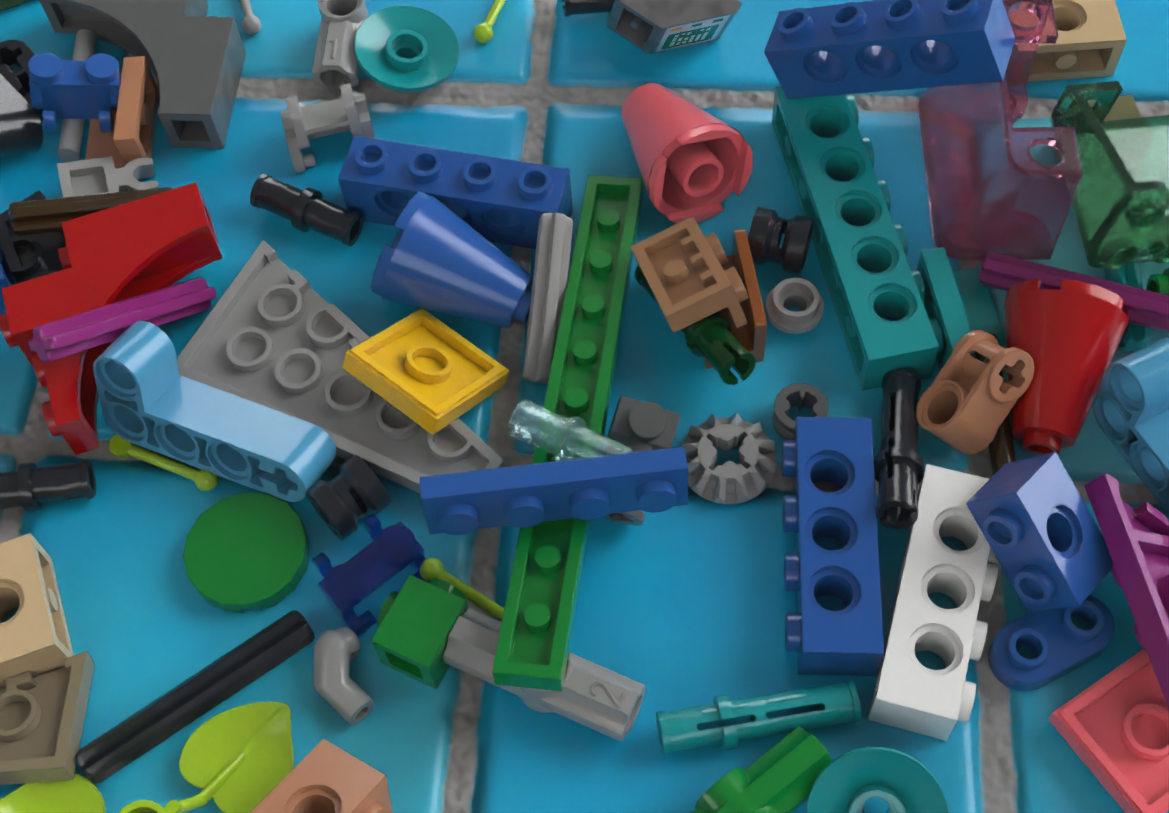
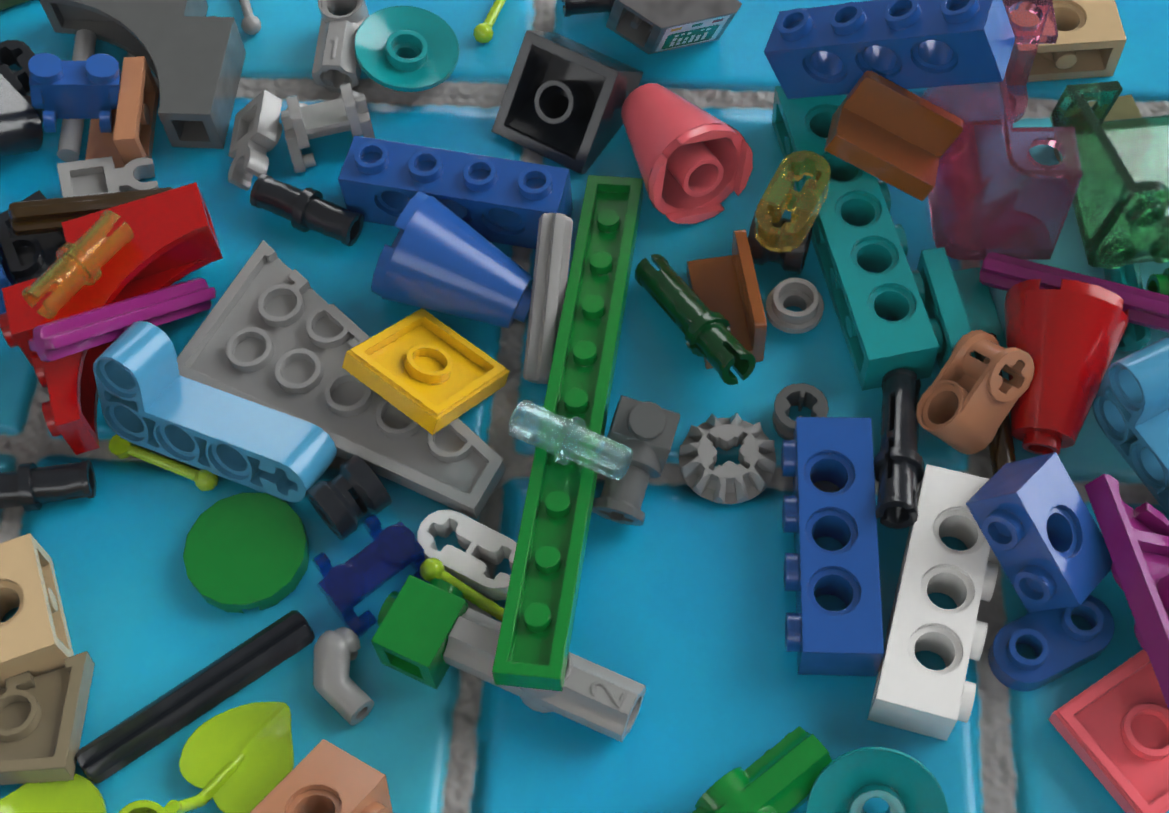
(78, 264): none -> clear yellow pin
(253, 135): none -> light grey plate
(477, 541): none -> white beam
(555, 491): blue plate -> none
(564, 99): none -> black slope
(689, 275): medium nougat bracket -> none
(782, 196): none -> clear yellow beam
(835, 705): teal pin -> none
(892, 134): none -> dark orange panel

